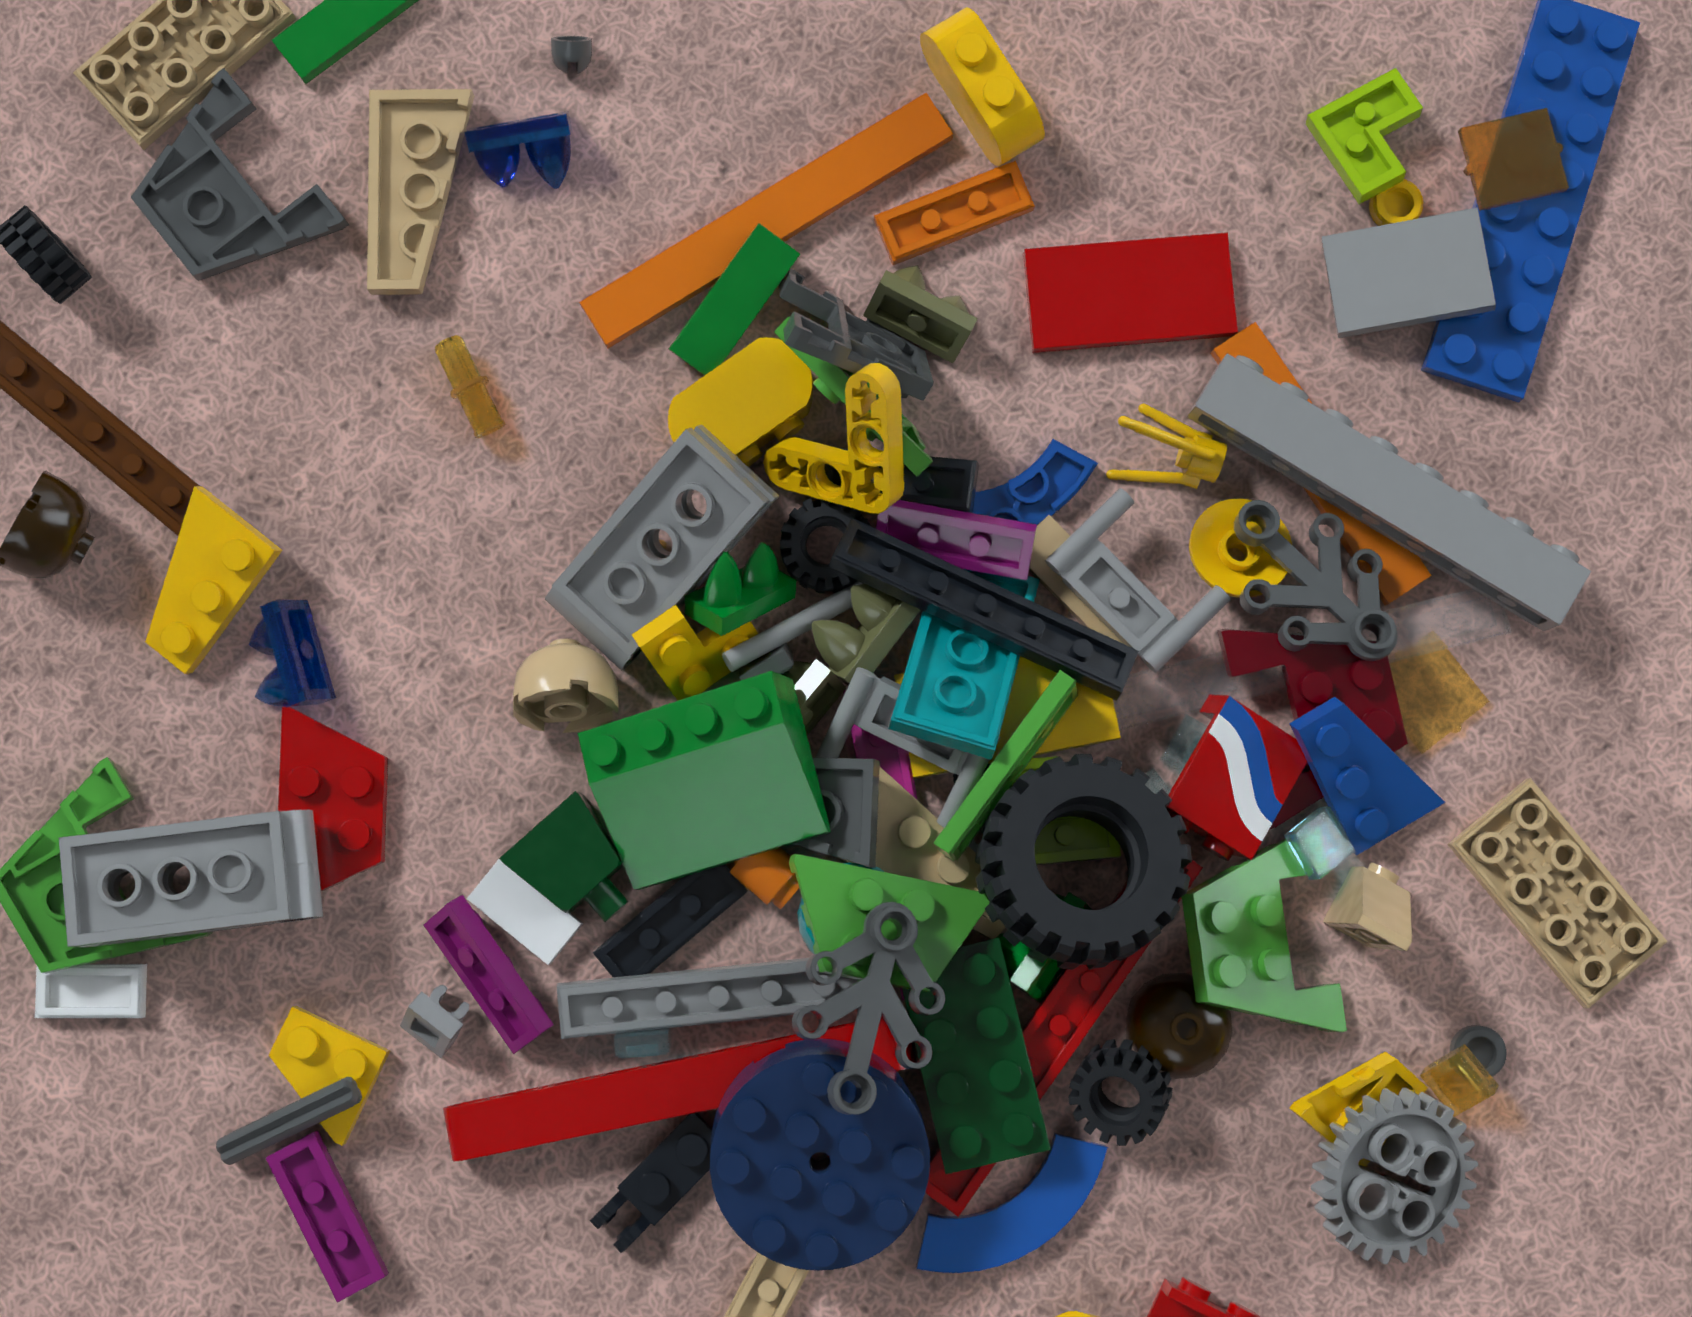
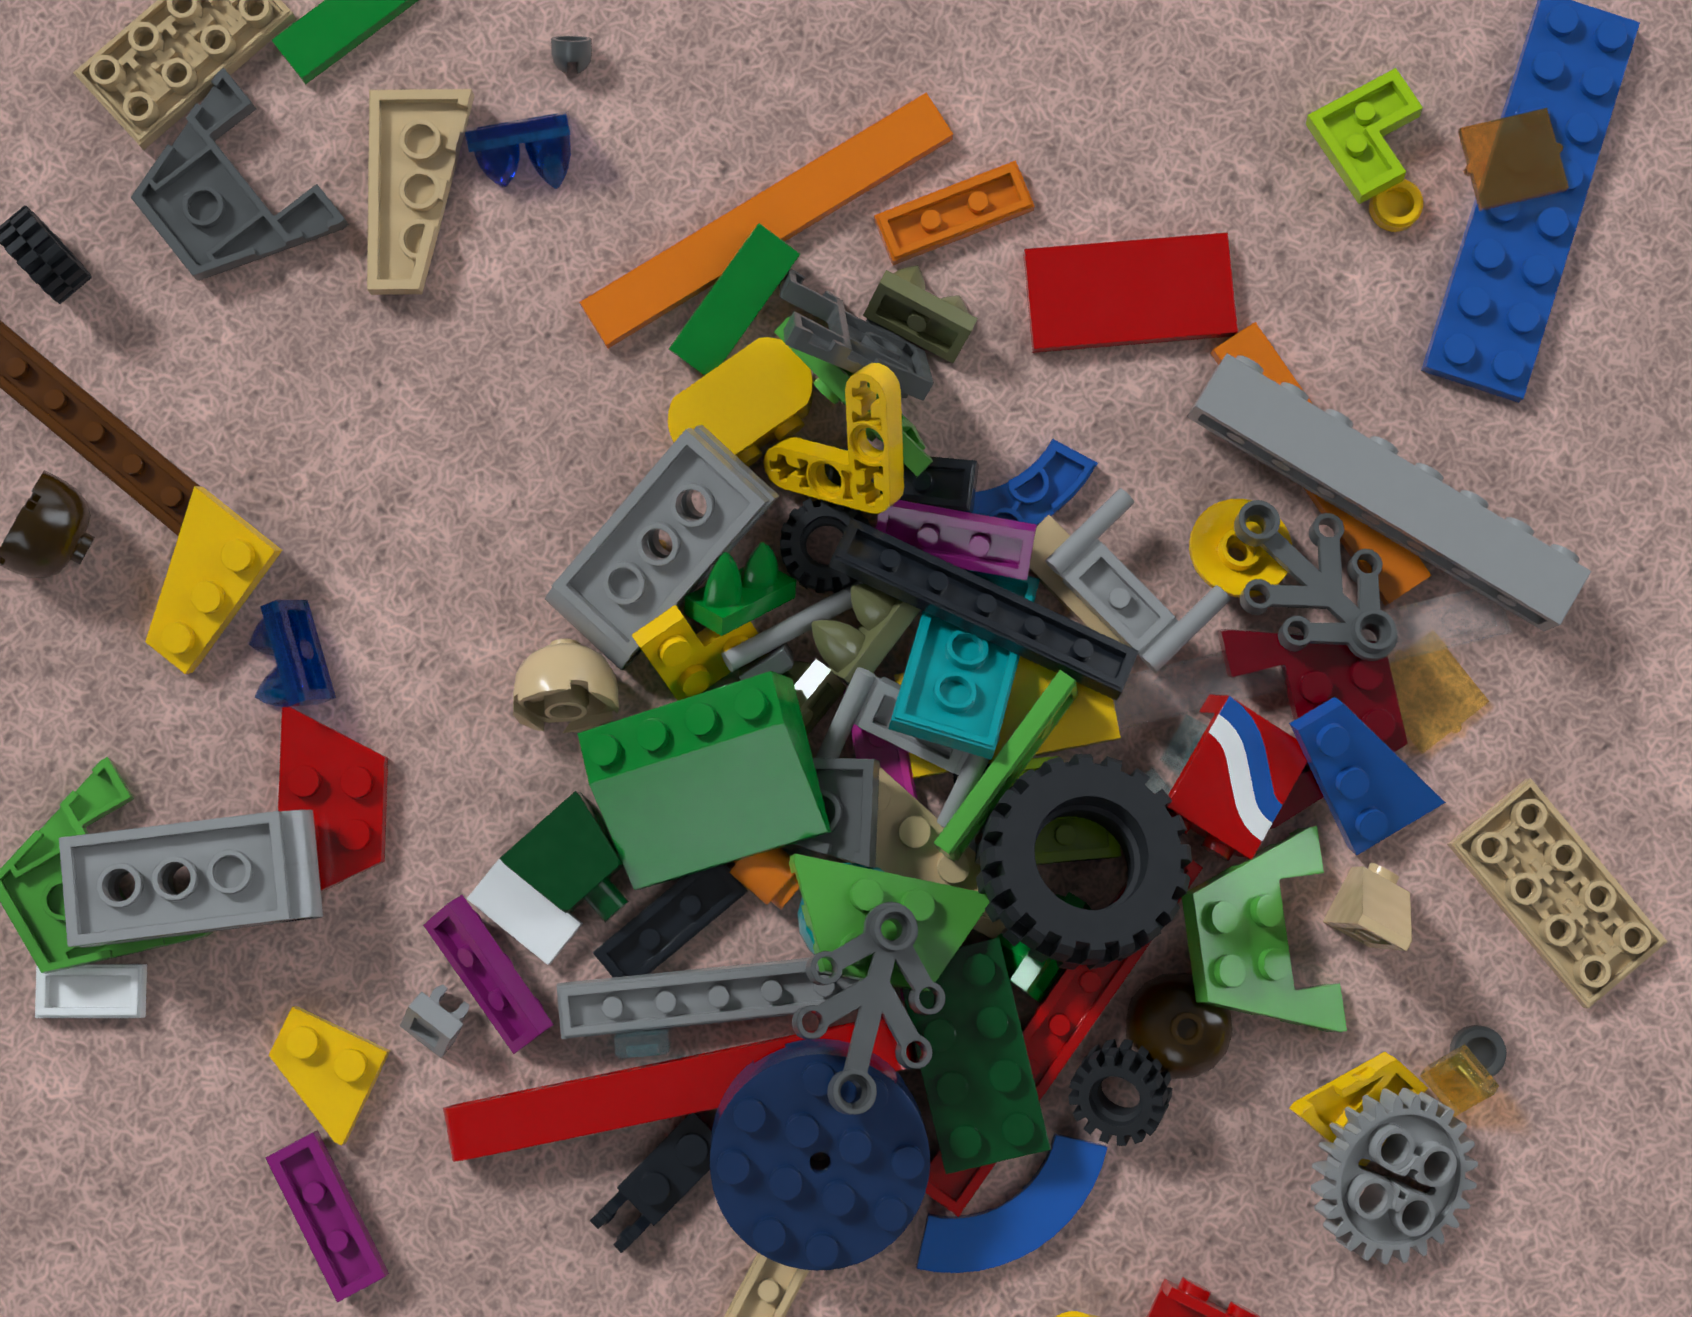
(289, 1120): dark grey axle -> none
(469, 386): clear yellow axle -> none
(982, 86): yellow brick -> none
(1197, 451): yellow plant -> none
(1319, 843): clear light blue tile -> none
(1408, 273): light grey tile -> none

